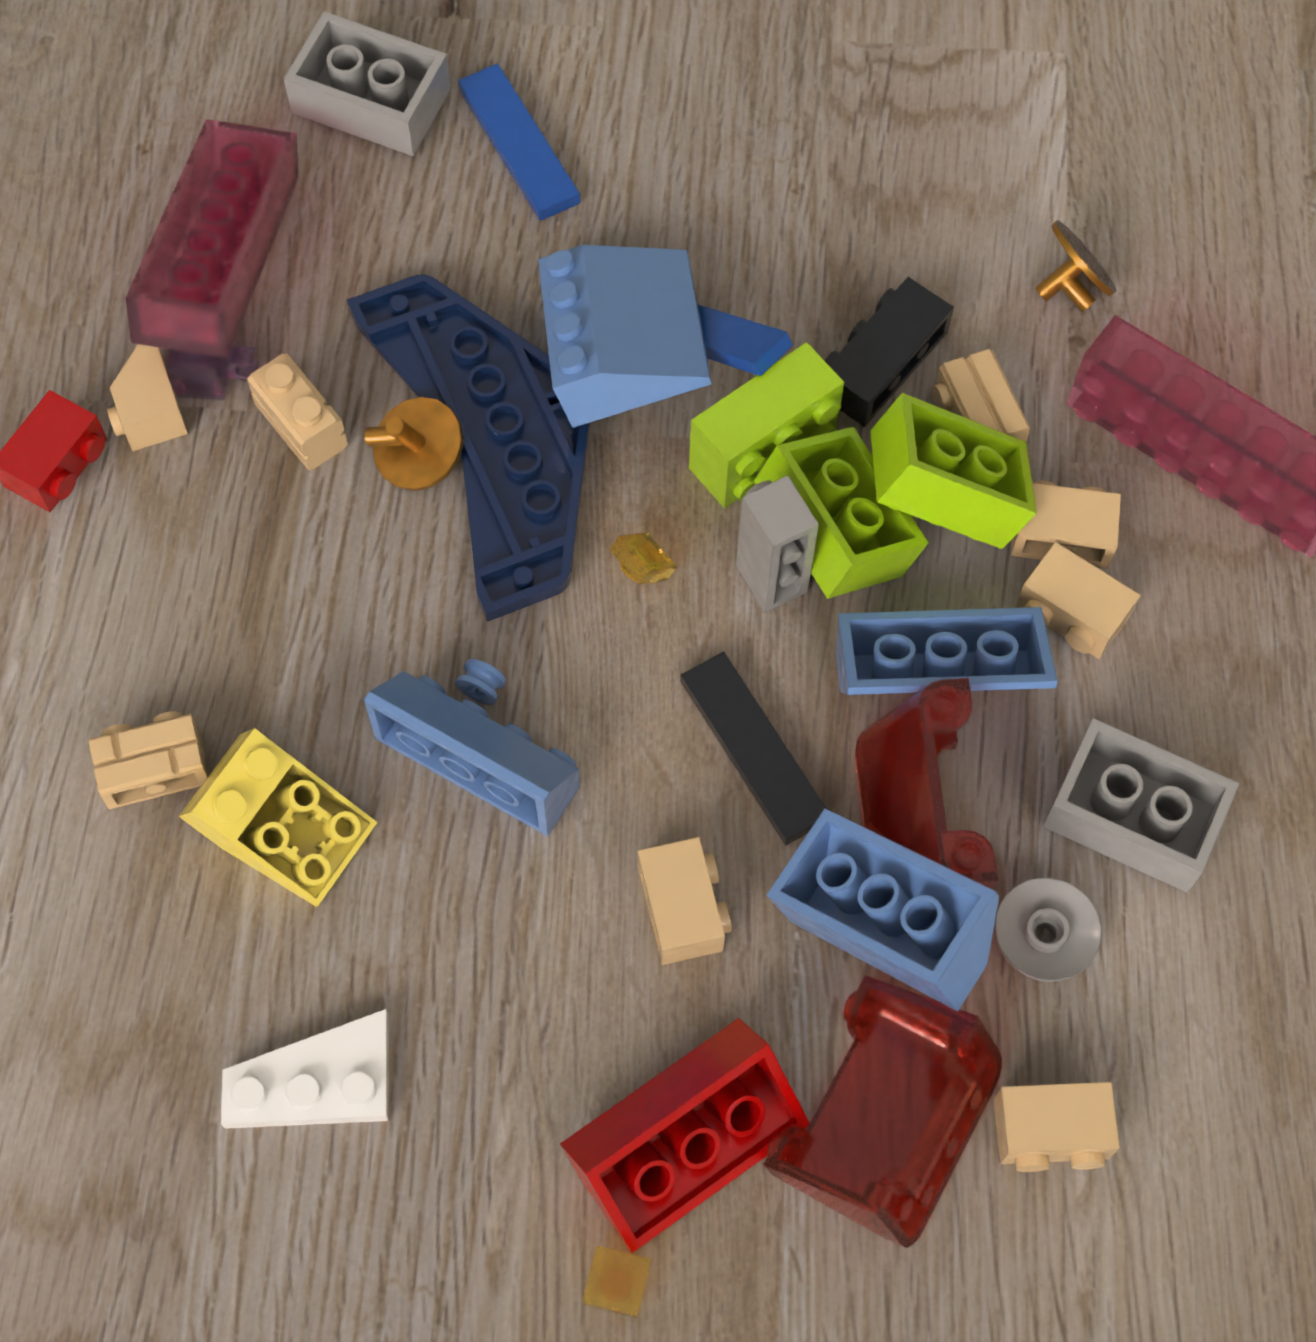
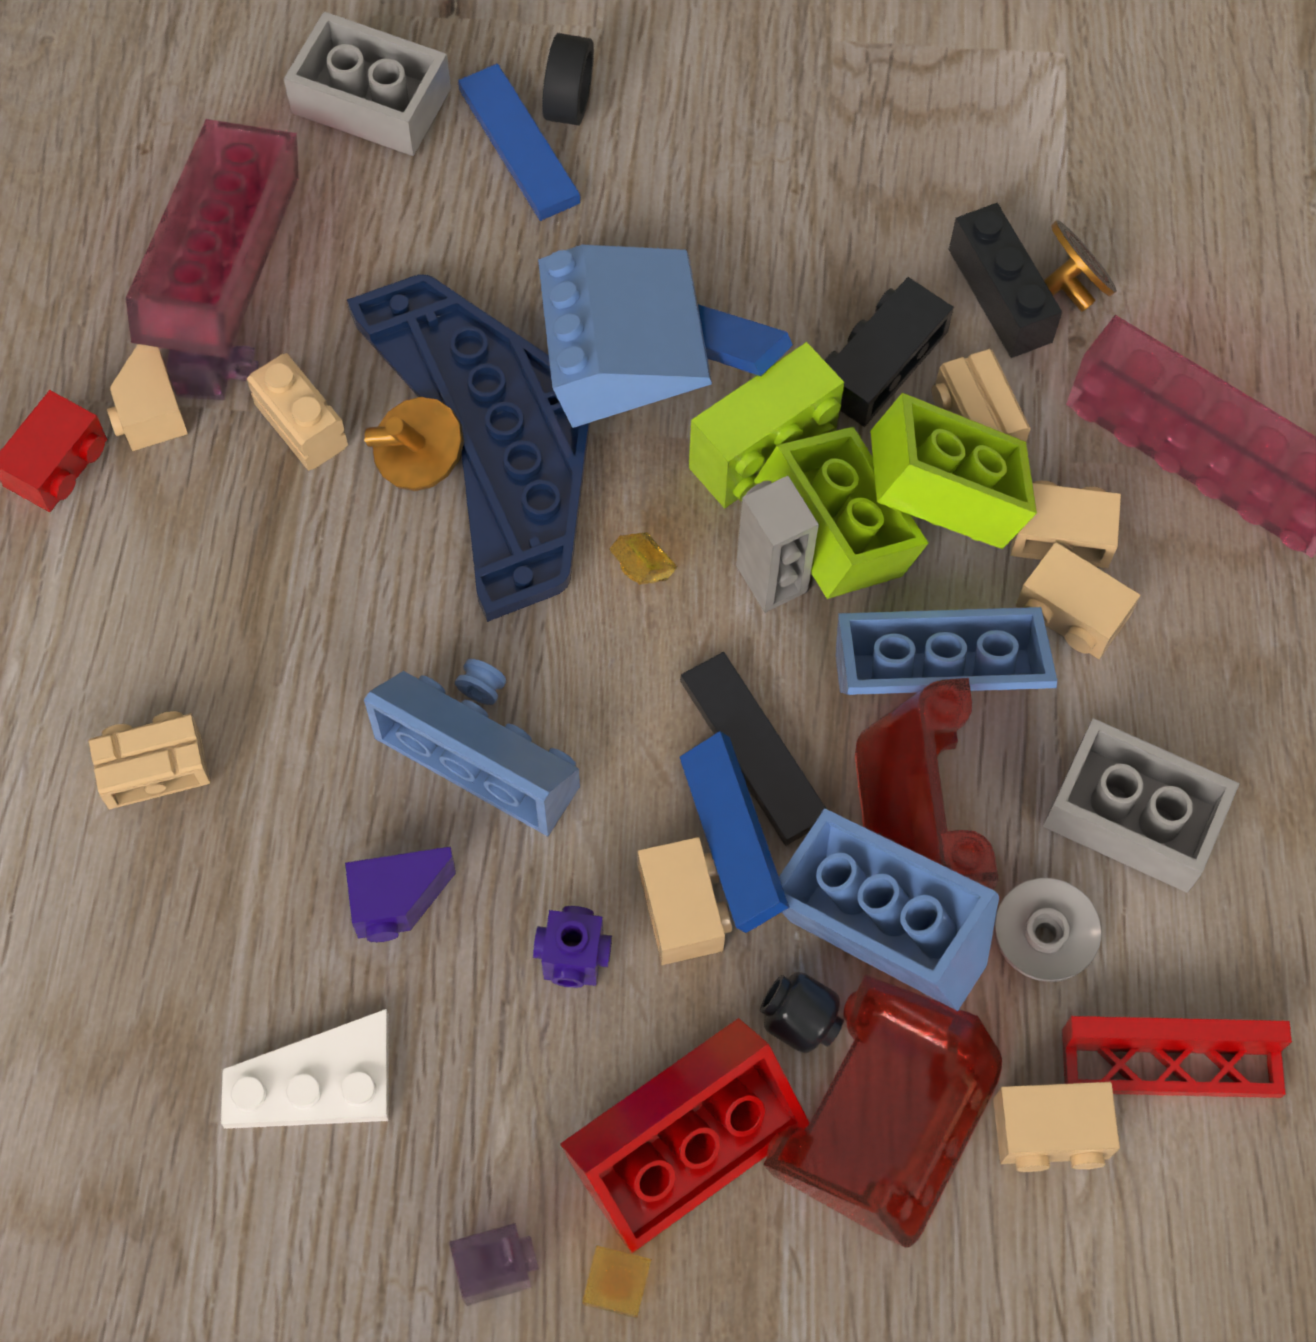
(278, 817): light yellow slope -> none
(395, 890): none -> dark purple slope
(493, 1263): none -> clear purple brick
(567, 79): none -> black tyre
(572, 964): none -> dark purple brick
(733, 832): none -> blue tile
(802, 1012): none -> black head
(1004, 280): none -> black brick
(1179, 1036): none -> red fence

